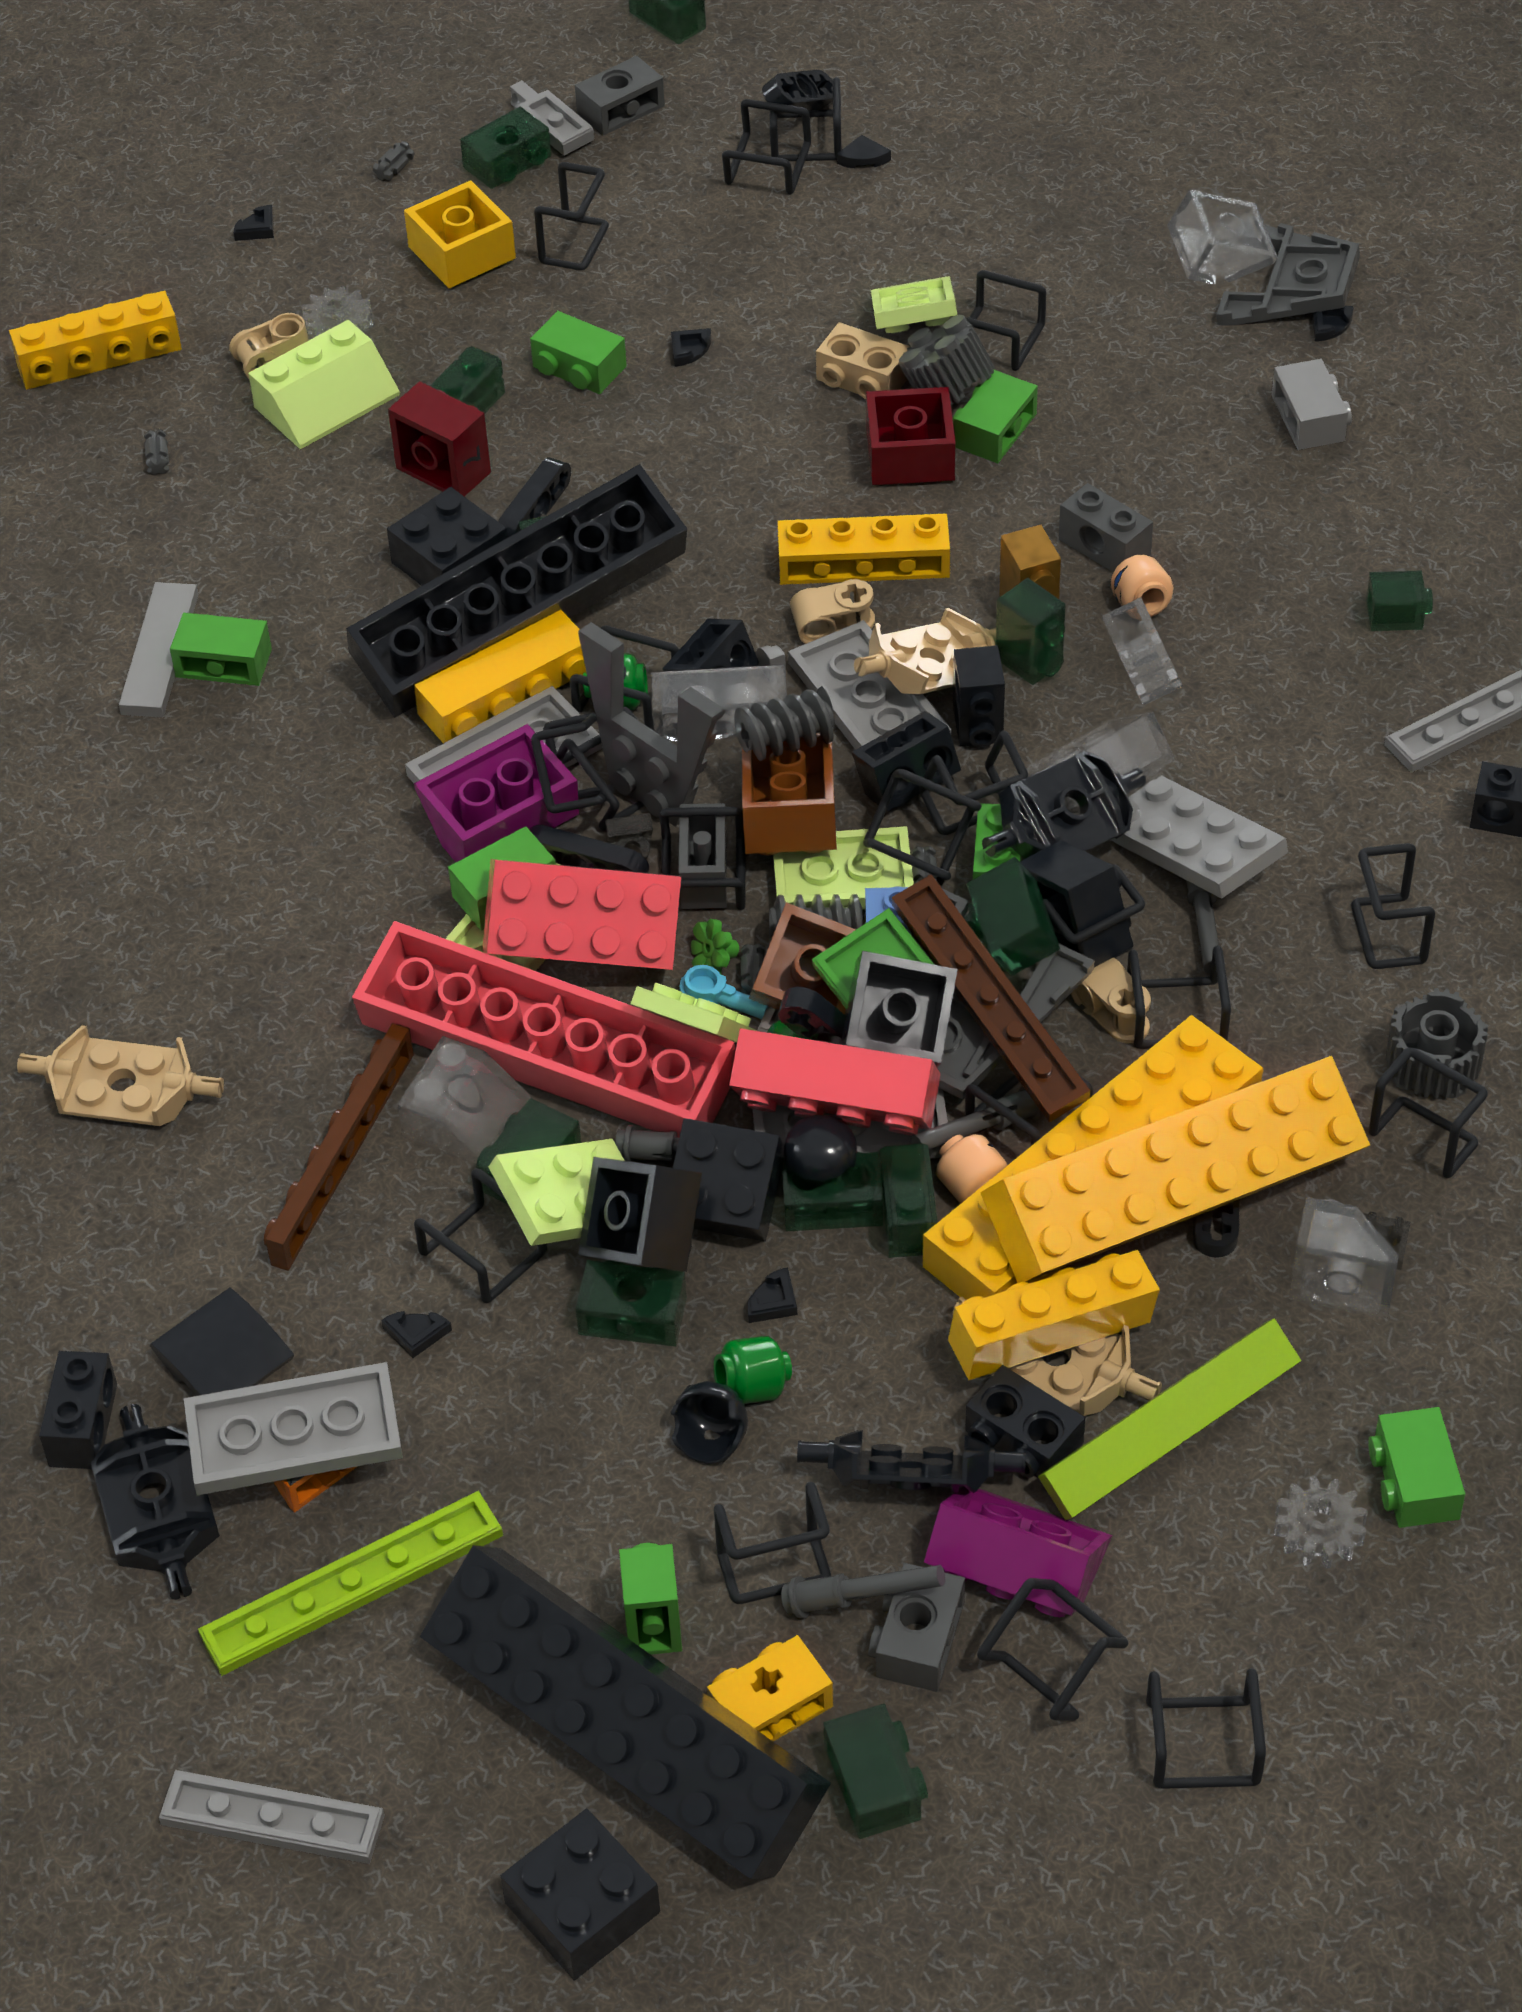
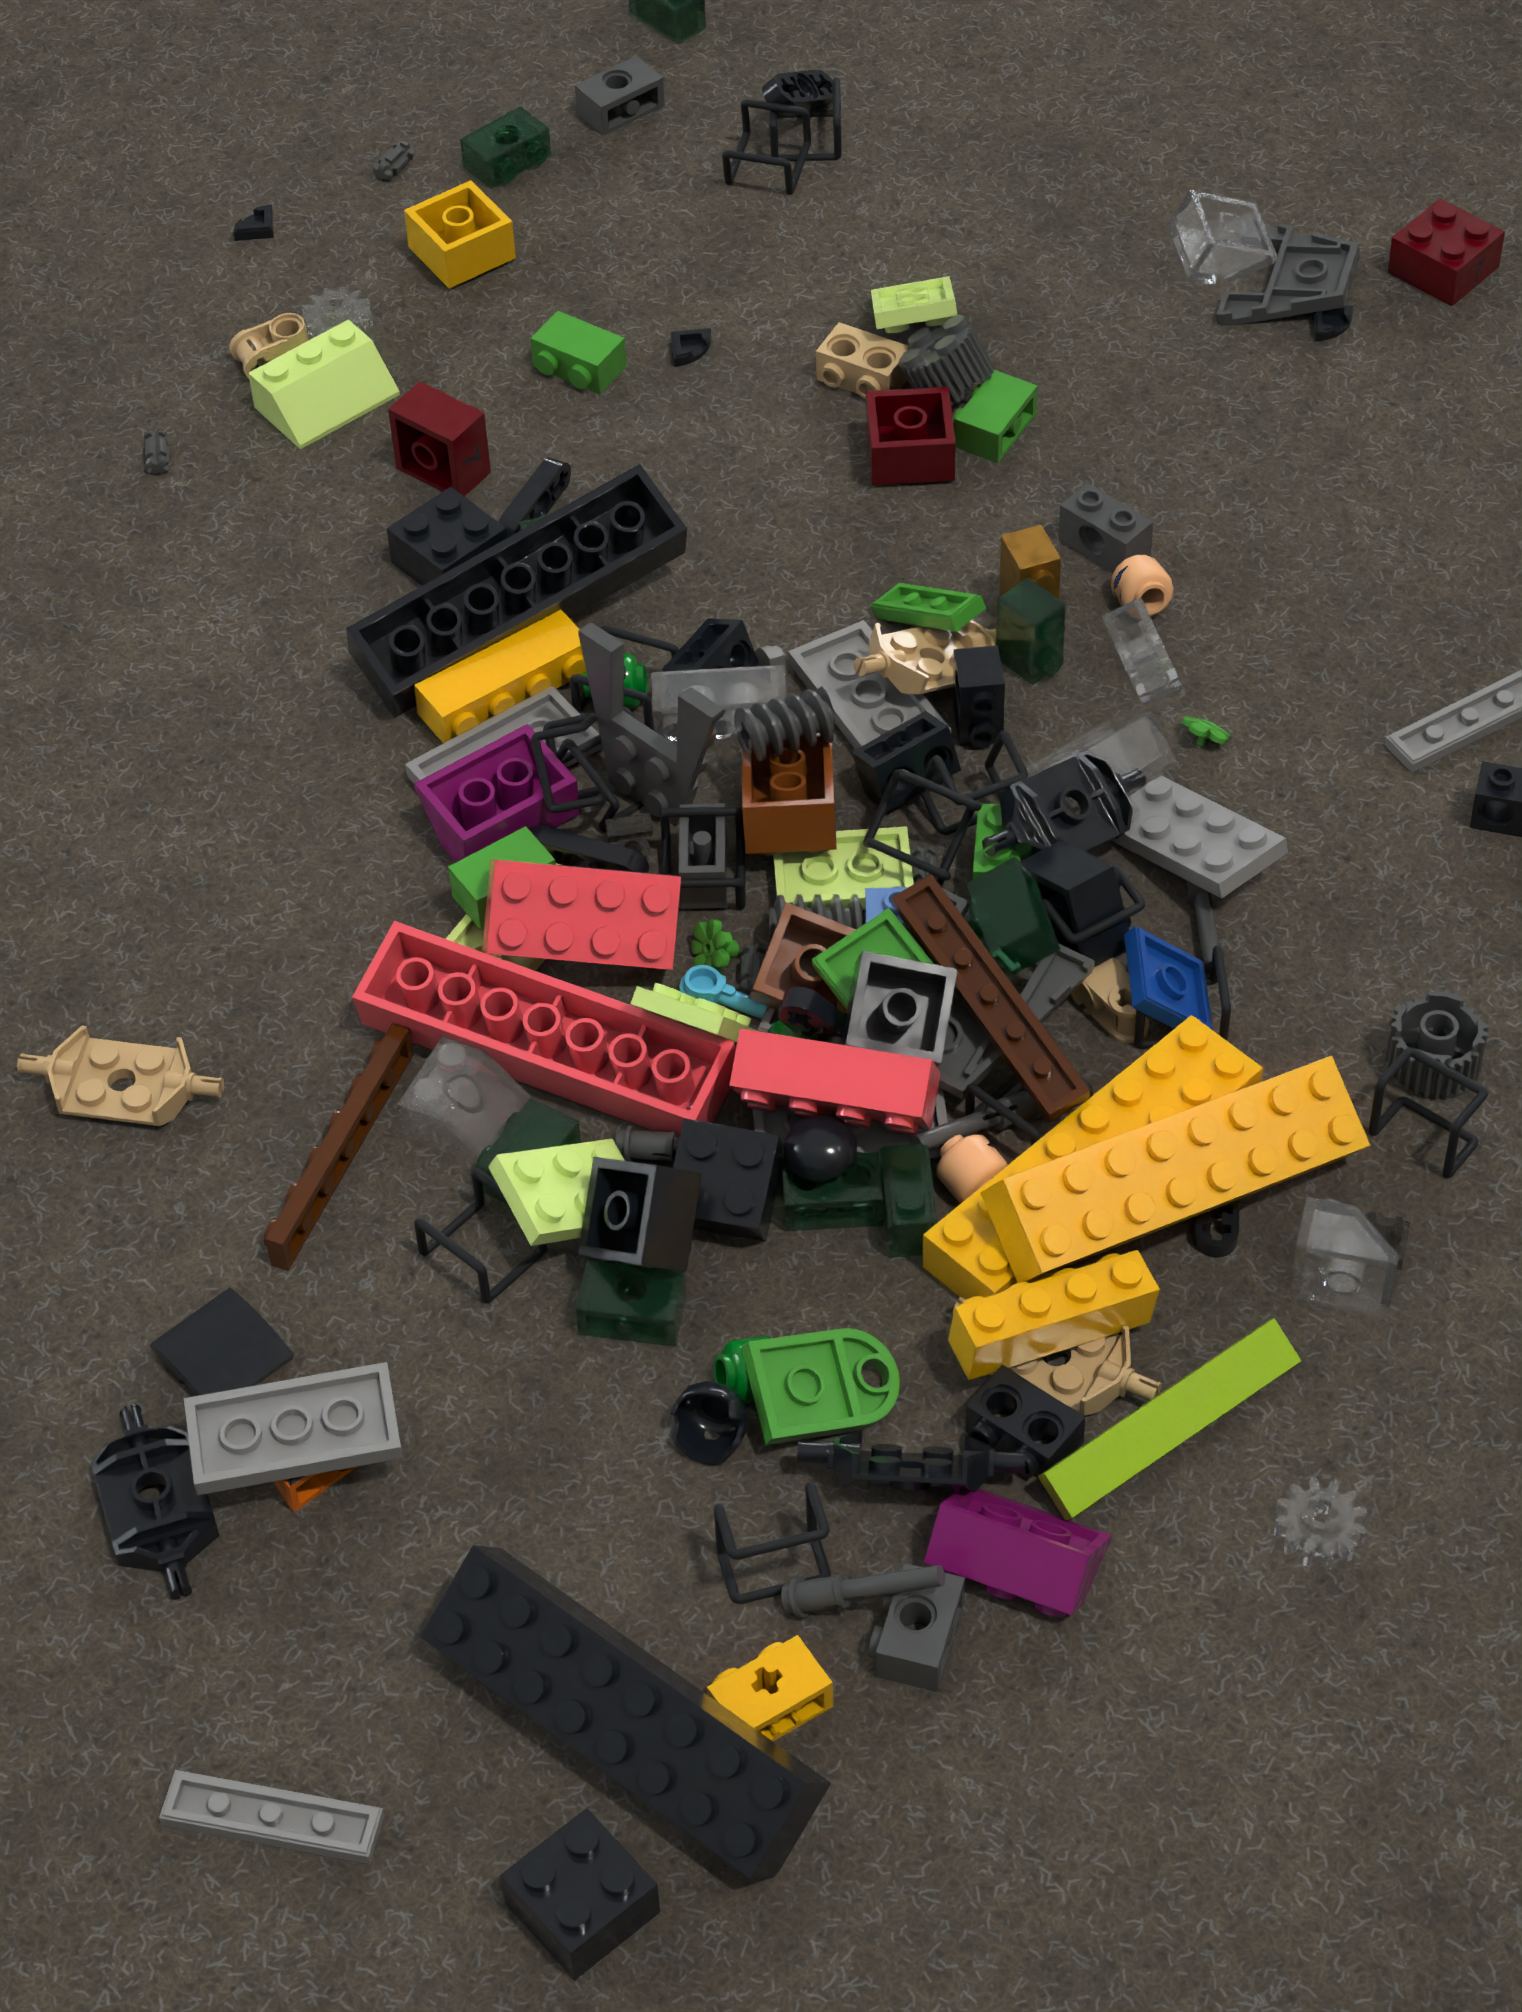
(78, 1409): black brick -> none
(96, 336): yellow brick -> none
(152, 667): light grey tile -> none
(220, 649): bright green brick -> none
(349, 1583): lime tile -> none
(416, 1331): black tile -> none
(473, 379): clear green brick -> none
(566, 127): light grey hinge -> none
(573, 216): black piece -> none
(651, 1597): bright green brick -> none
(773, 1298): black tile -> none
(815, 1383): none -> bright green tile
(830, 609): tan piece -> none
(863, 152): black tile -> none
(863, 549): yellow brick -> none
(873, 1770): clear green brick -> none
(928, 607): none -> bright green tile
(1016, 357): black piece -> none
(1062, 1708): black piece -> none
(1165, 980): none -> blue tile
(1205, 729): none -> bright green plant
(1250, 1696): black piece -> none
(1310, 404): light grey brick -> none
(1377, 900): black piece -> none
(1398, 600): clear green brick -> none
(1417, 1467): bright green brick -> none
(1445, 251): none -> dark red brick

